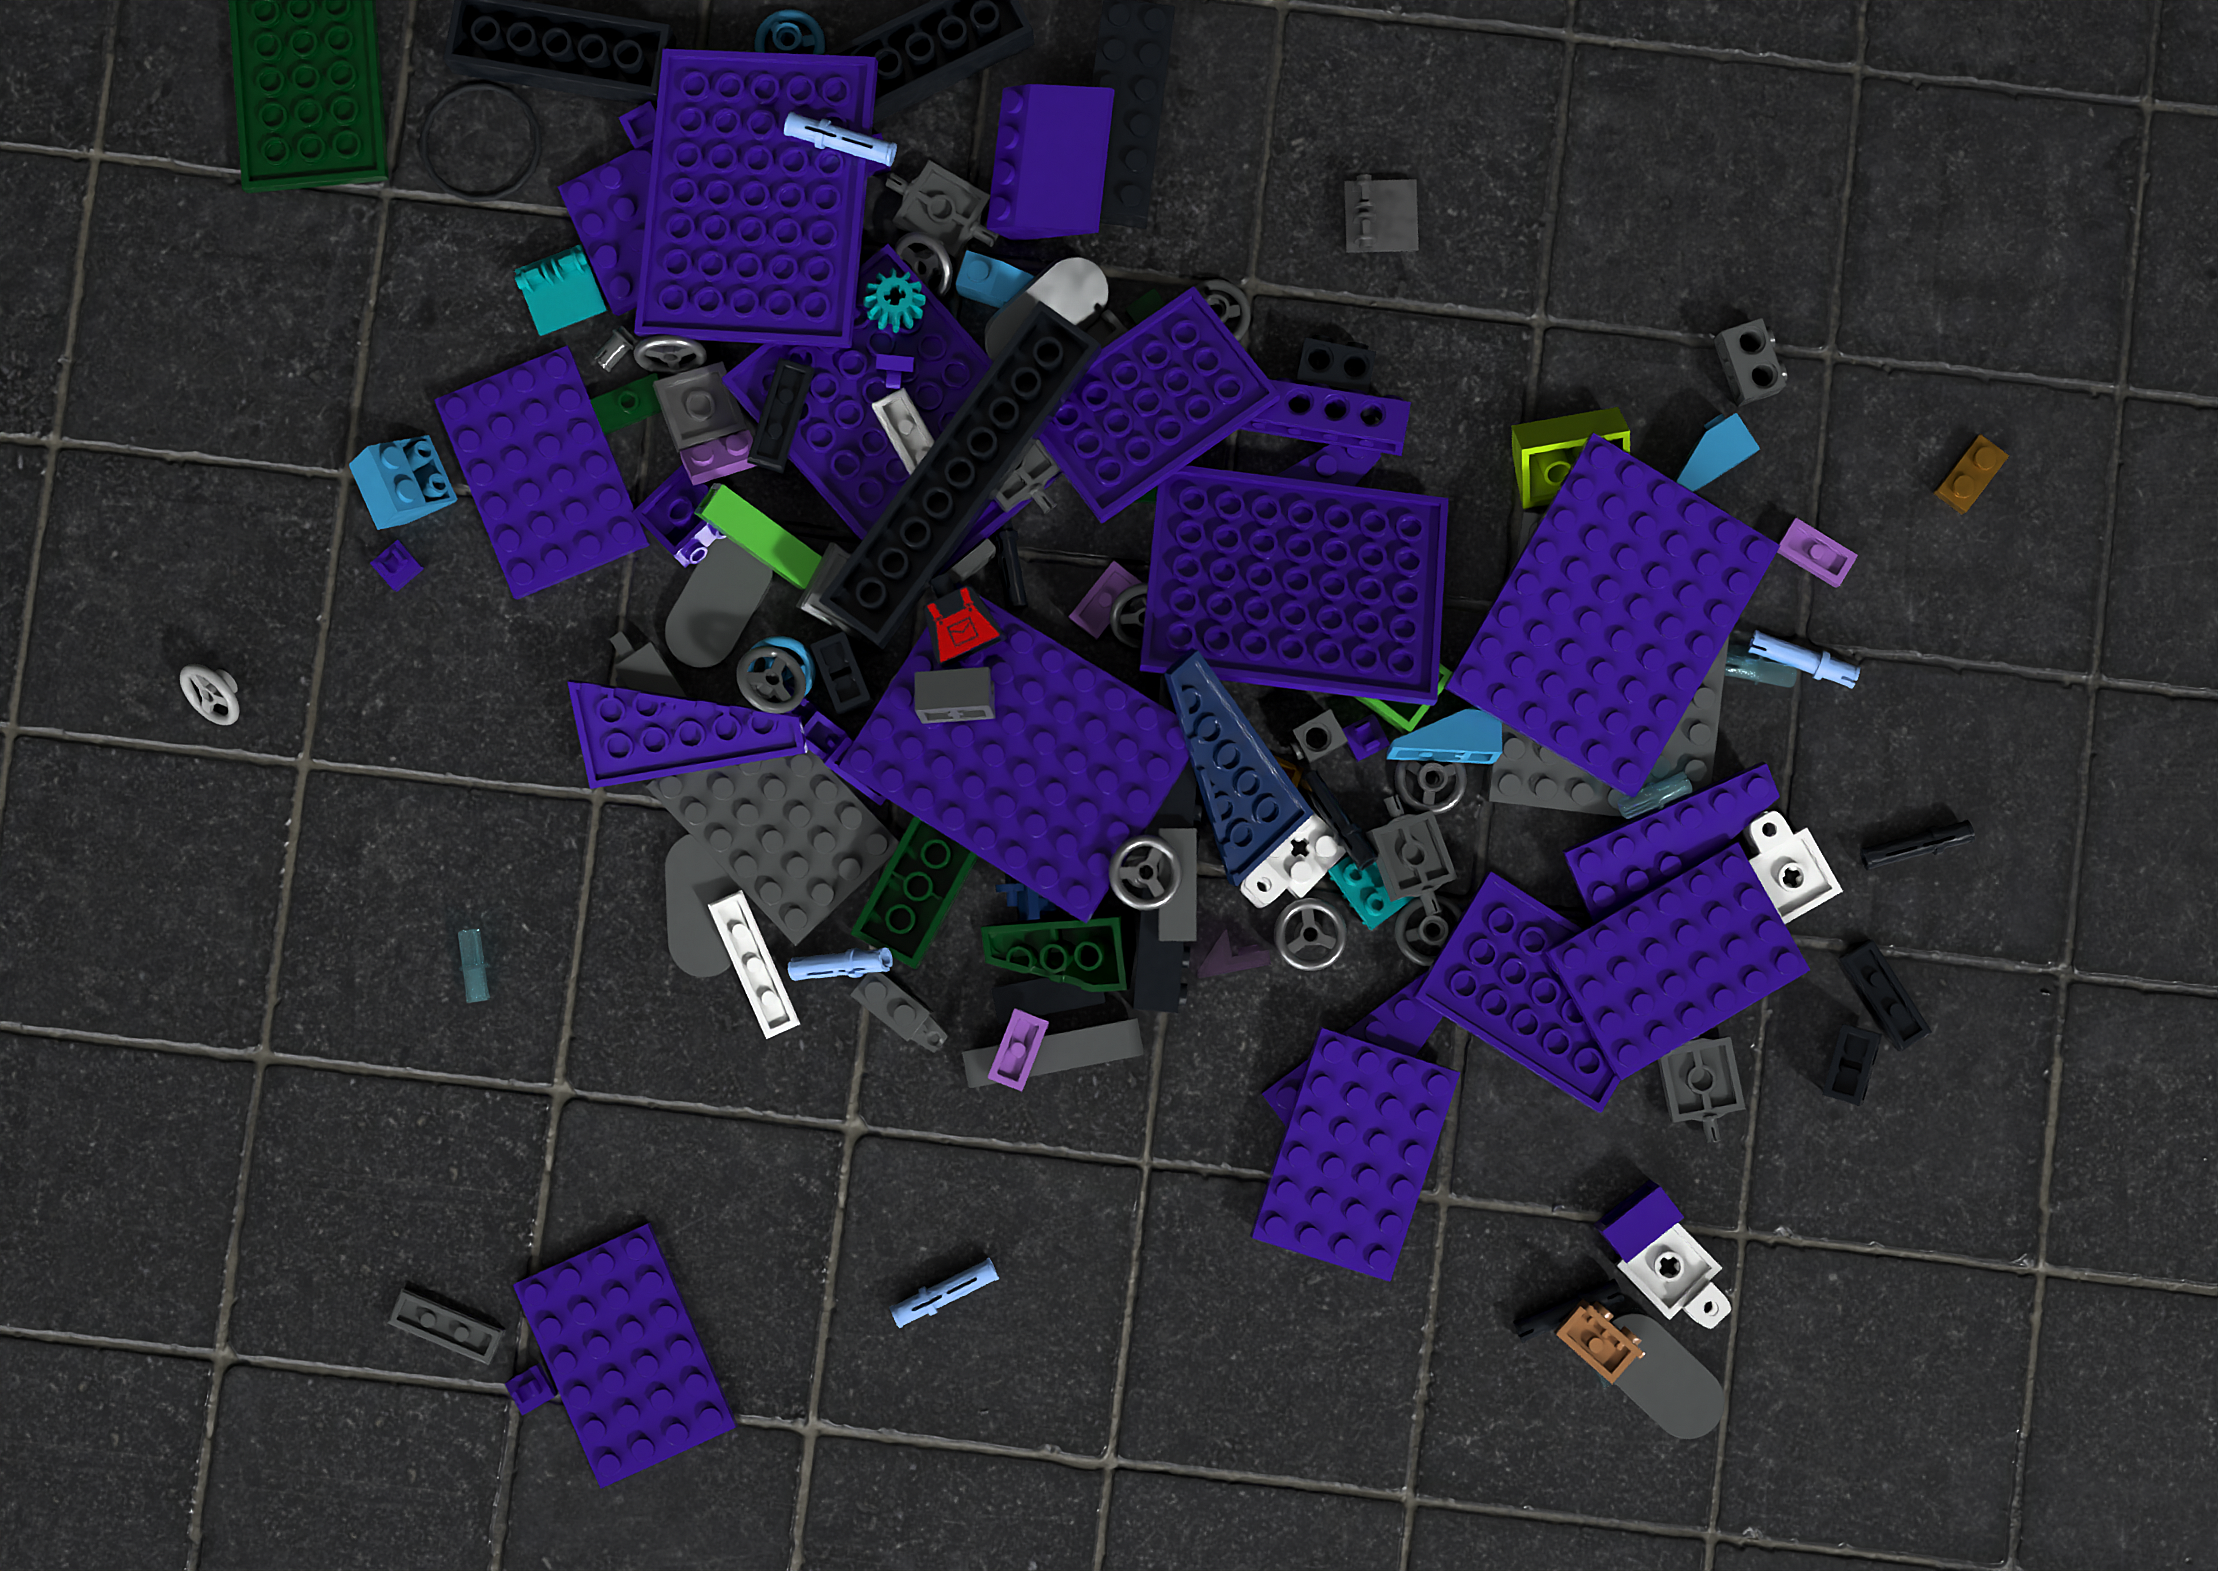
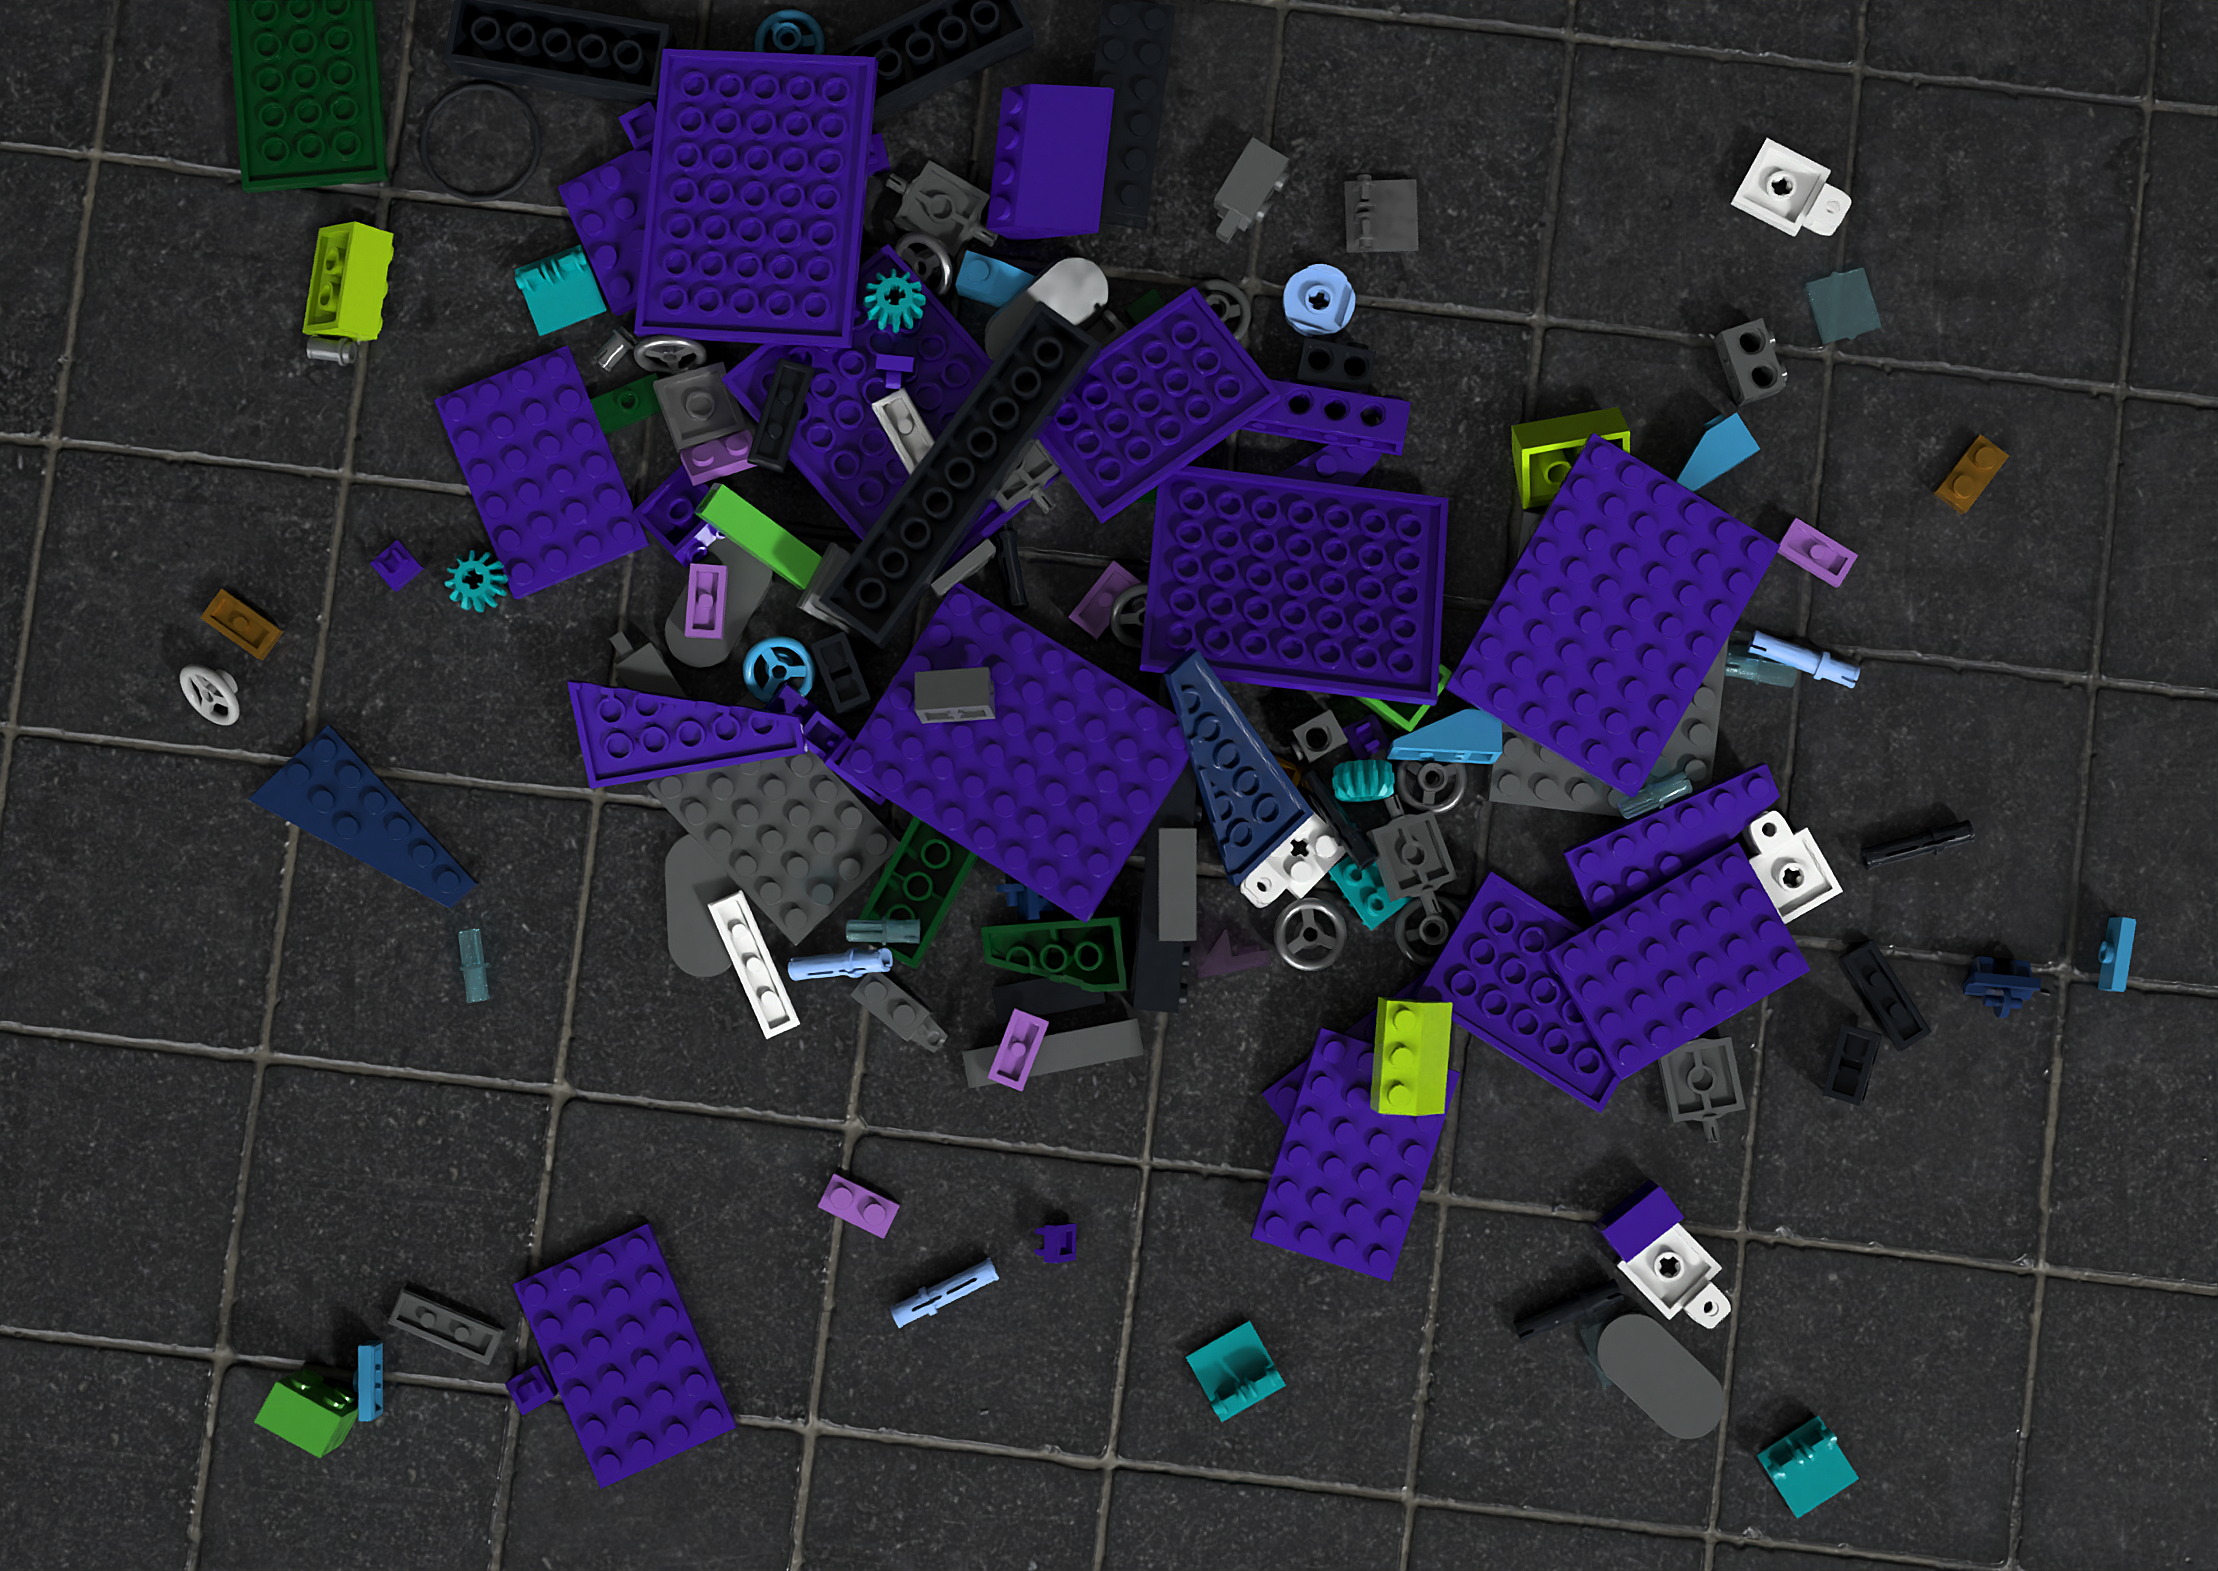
(242, 624): none -> pearl gold plate
(309, 1412): none -> bright green brick
(340, 350): none -> dark grey pin
(348, 282): none -> lime slope
(349, 806): none -> dark blue wing
(369, 1380): none -> dark azure plate
(402, 481): dark azure slope -> none
(466, 572): none -> teal gear
(706, 601): none -> medium lavender plate
(766, 685): dark grey piece -> none
(801, 127): light blue pin -> none
(859, 1205): none -> medium lavender plate
(883, 931): none -> clear light blue axle
(959, 622): torso -> none
(1058, 1242): none -> dark purple tile
(1160, 896): flat silver piece -> none
(1235, 1371): none -> teal hinge
(1249, 187): none -> dark grey hinge
(1306, 284): none -> light blue plate
(1363, 780): none -> teal gear
(1411, 1056): none -> lime slope
(1598, 1341): medium nougat bracket -> none
(1807, 1466): none -> teal hinge
(1808, 196): none -> white plate
(1843, 305): none -> clear light blue piece
(2001, 990): none -> dark blue hips
(2116, 954): none -> dark azure plate

